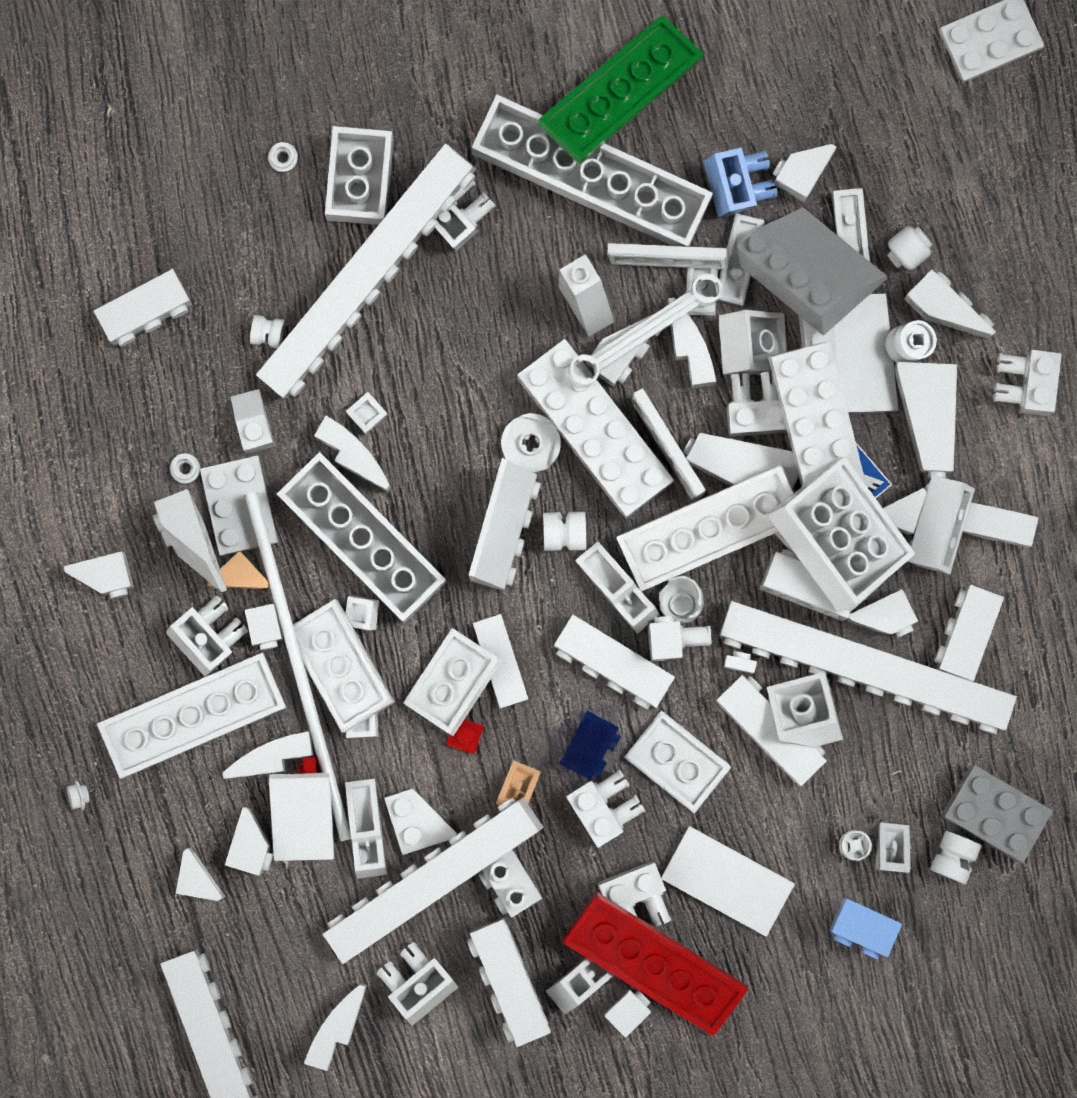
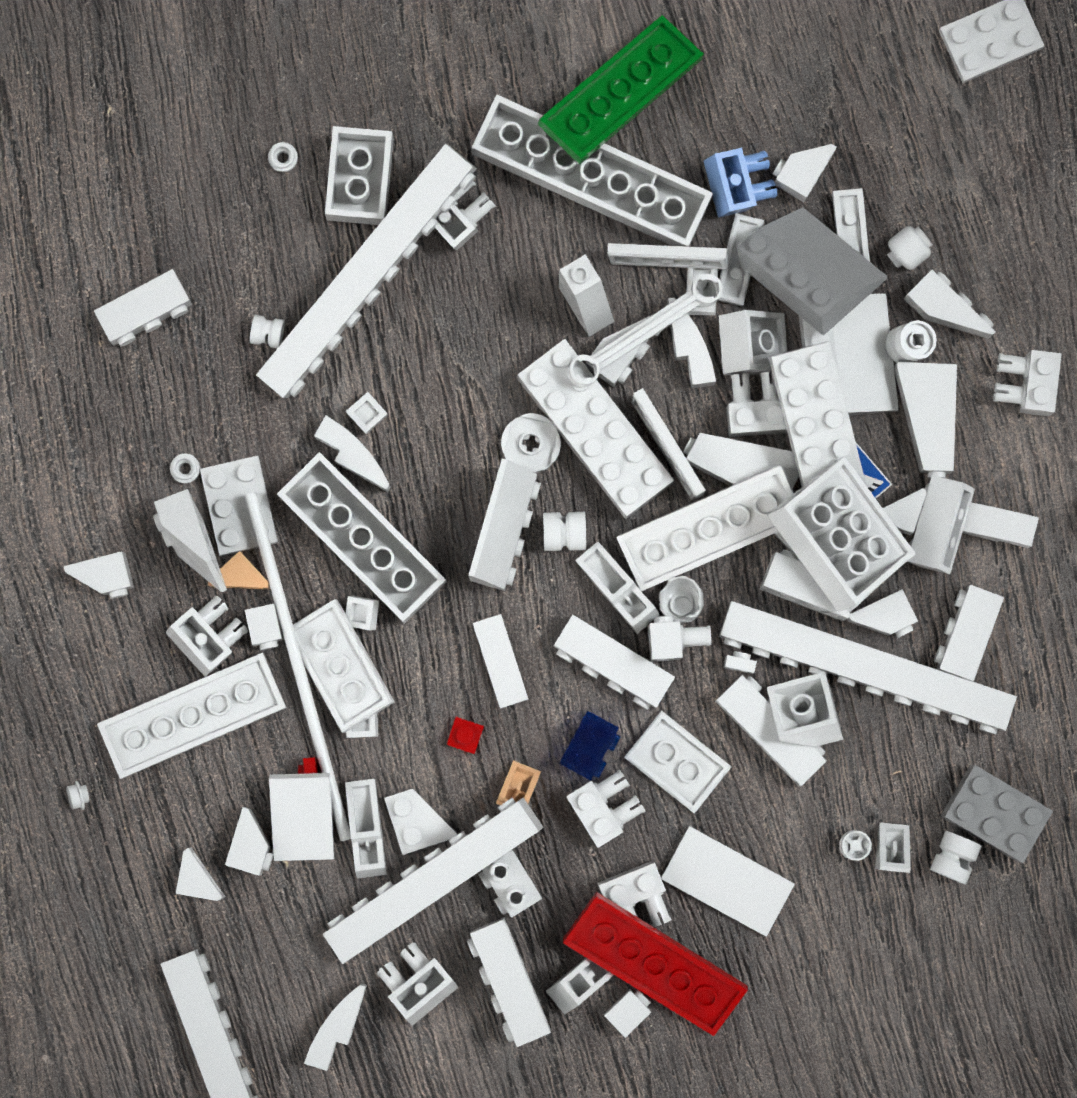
(252, 421): white slope -> none
(271, 756): white slope -> none
(452, 682): white plate -> none
(865, 928): light blue brick -> none

